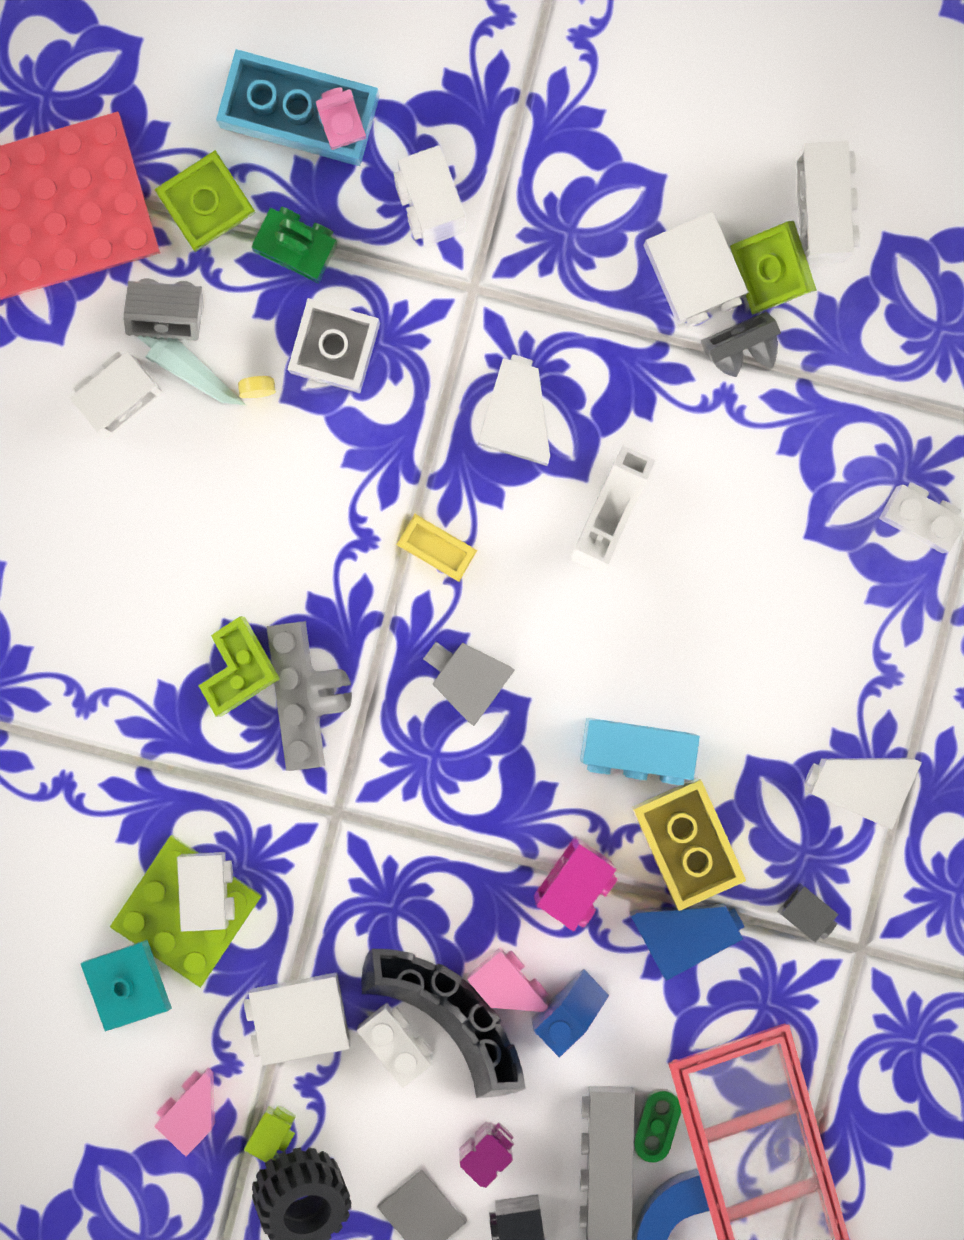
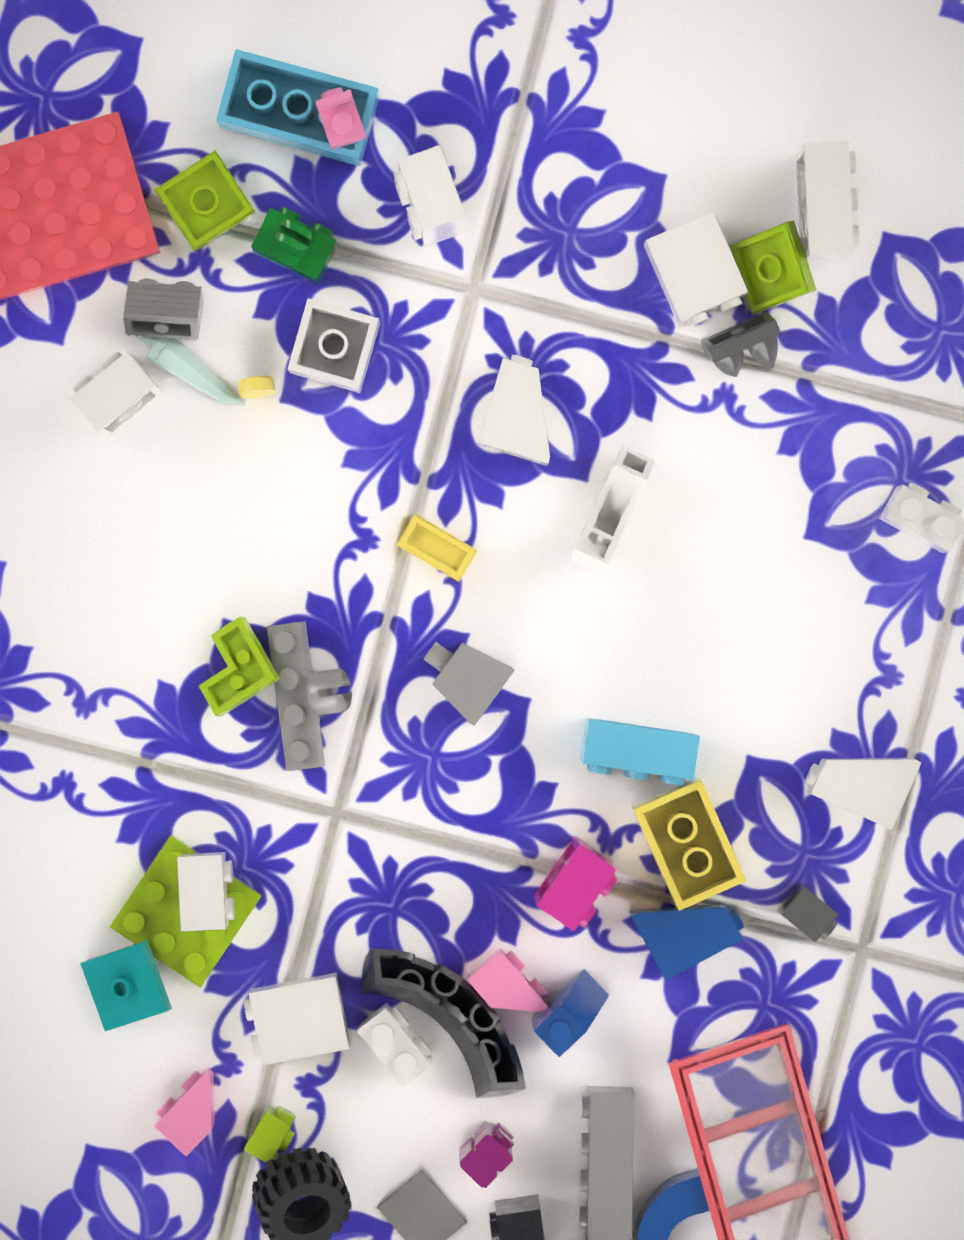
(658, 1125): green plate -> none

